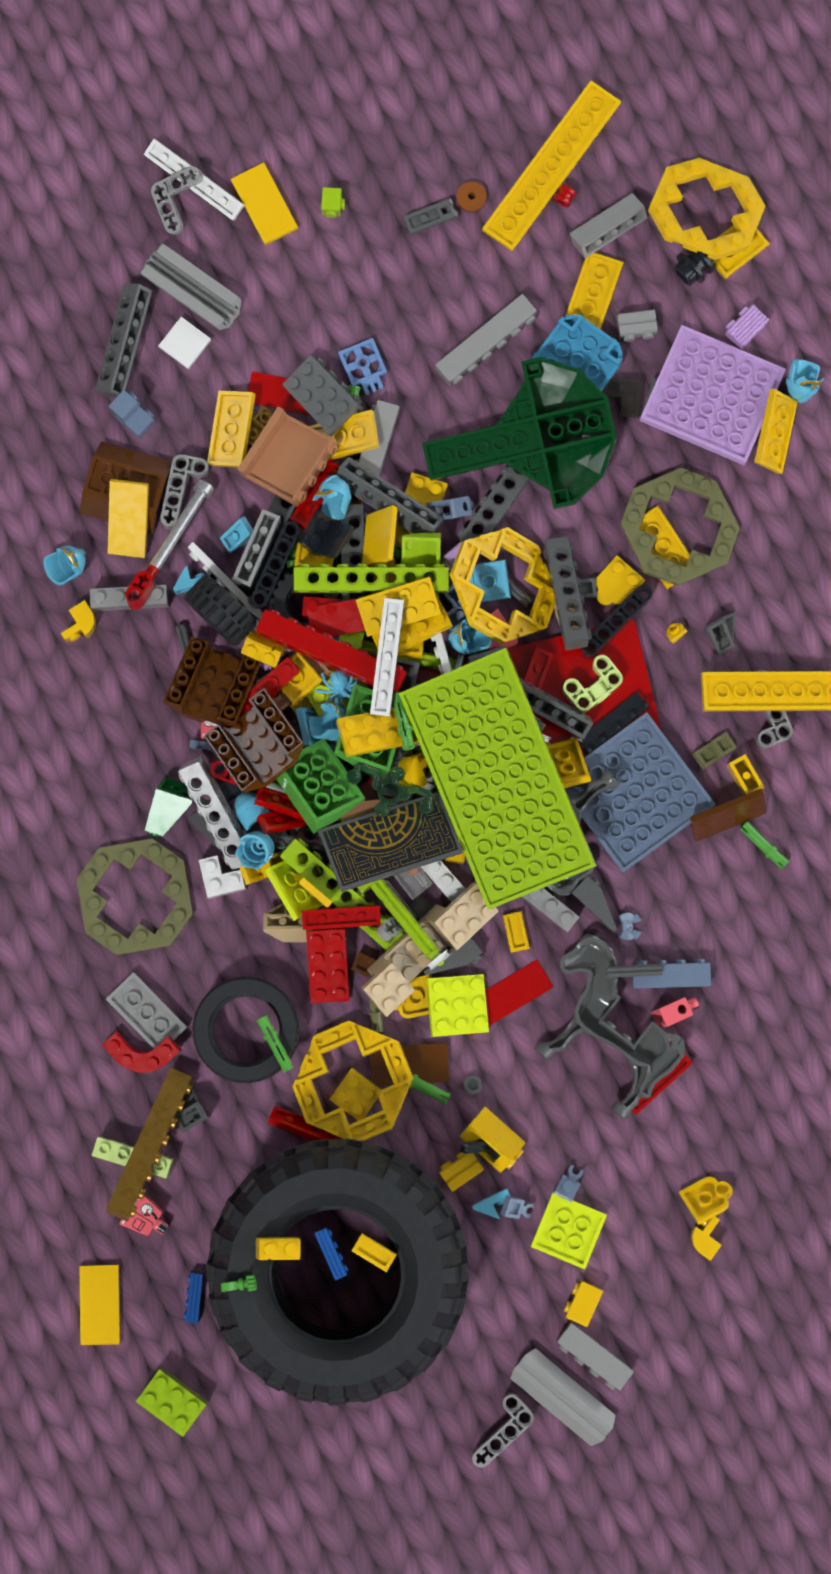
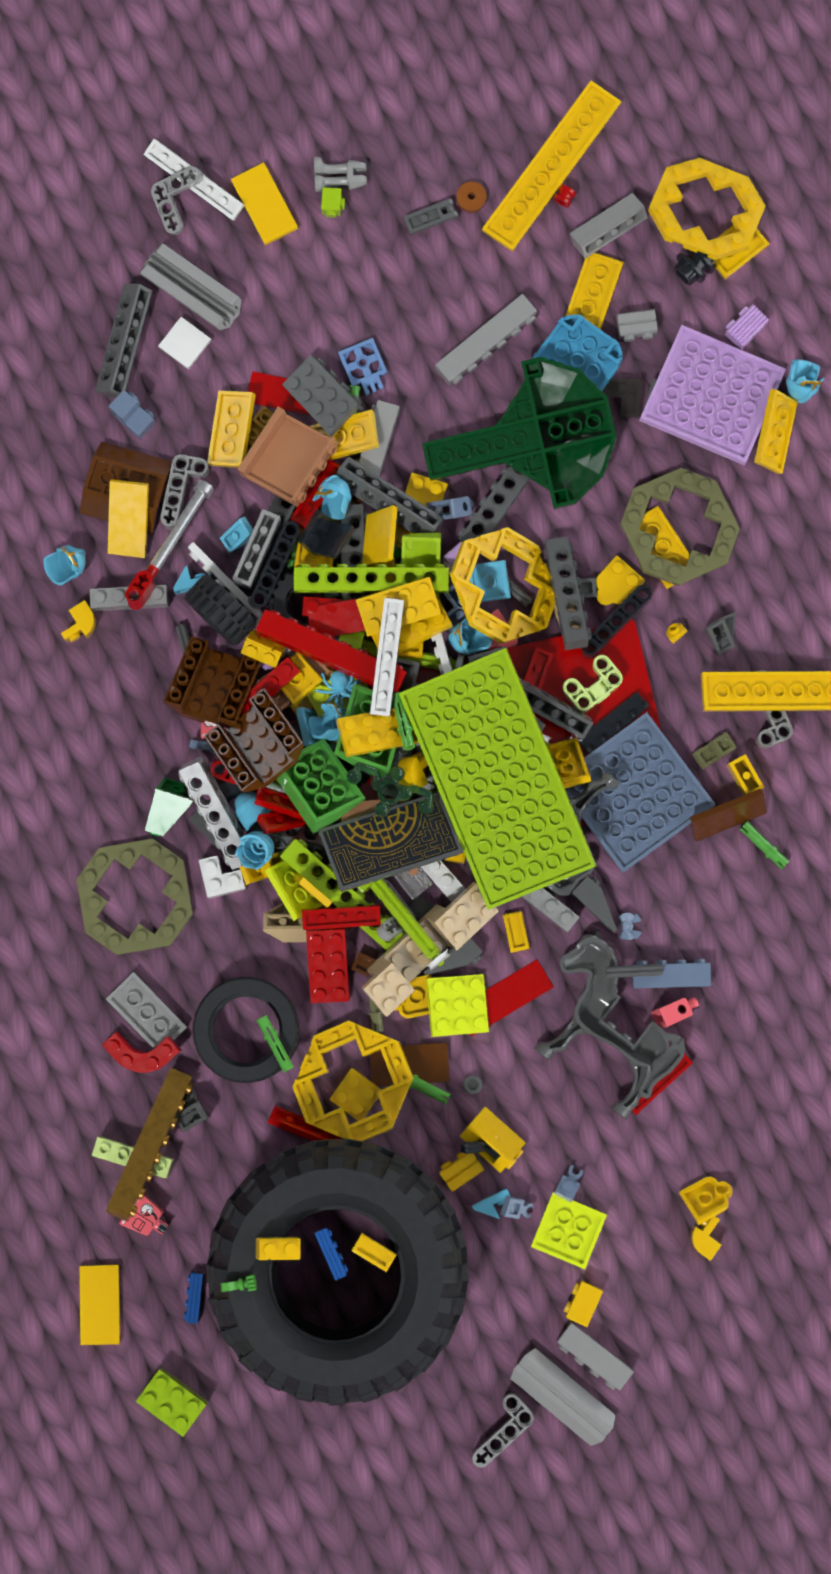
(349, 168): none -> light grey piece

